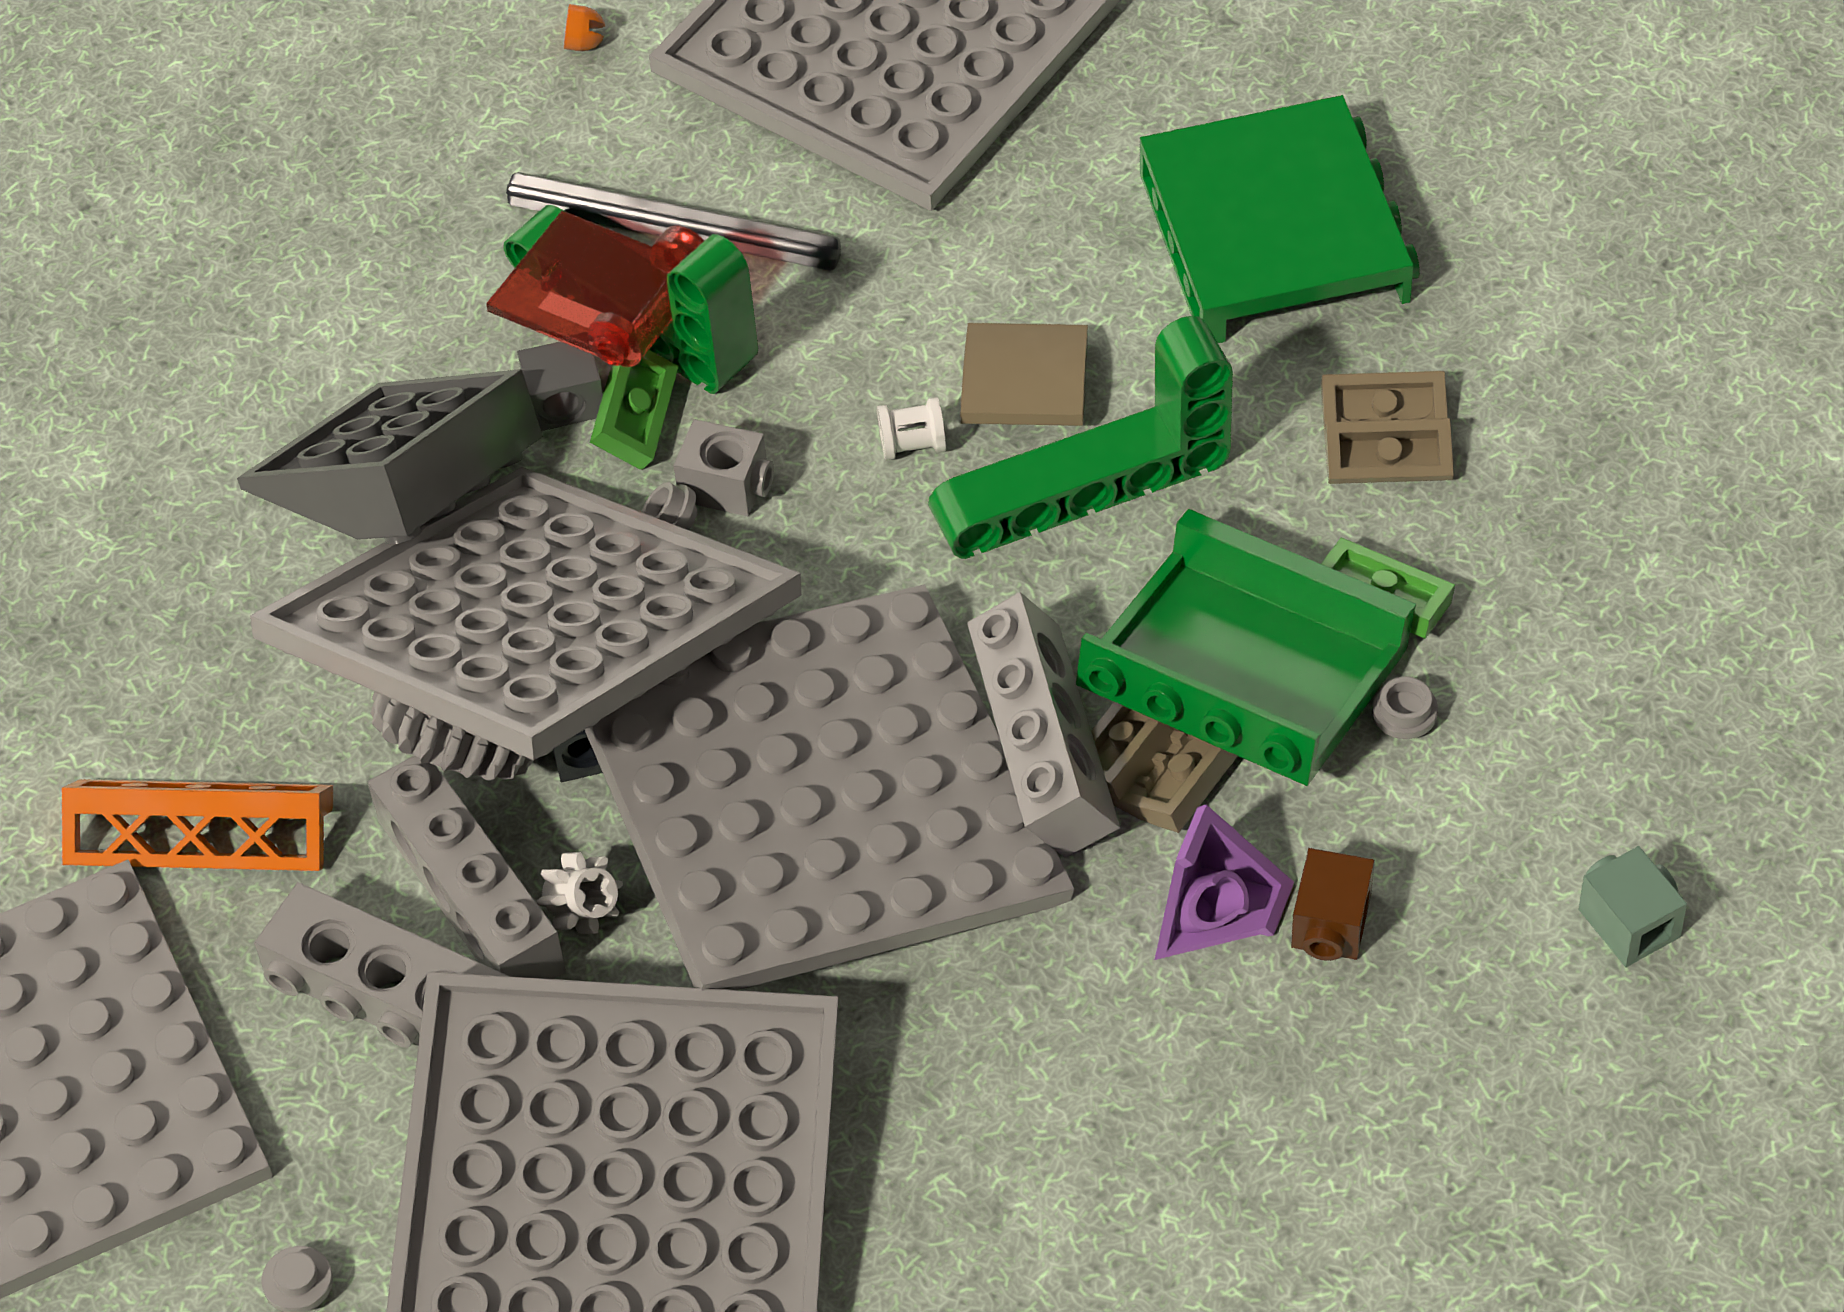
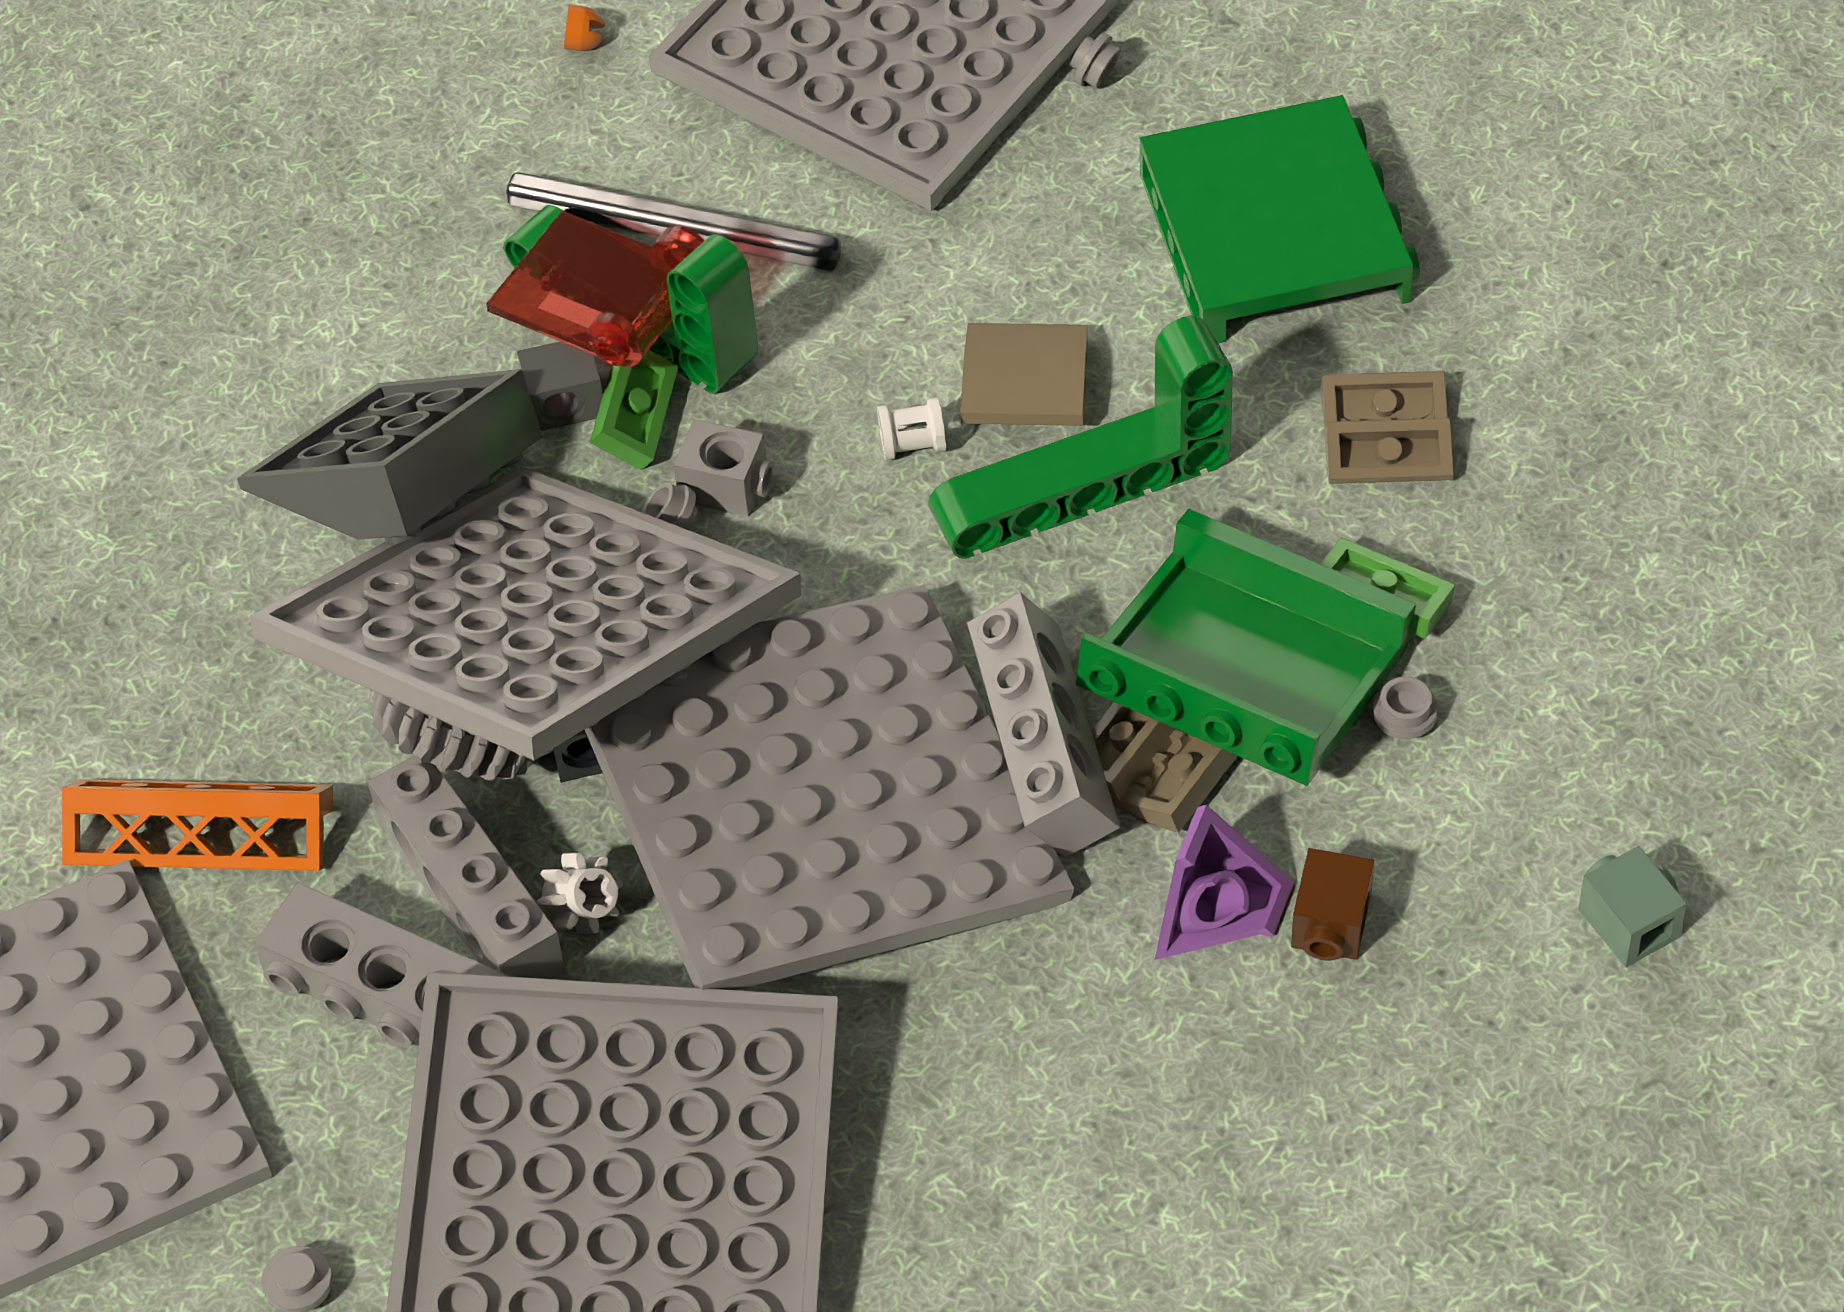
(1094, 60): none -> light grey plate

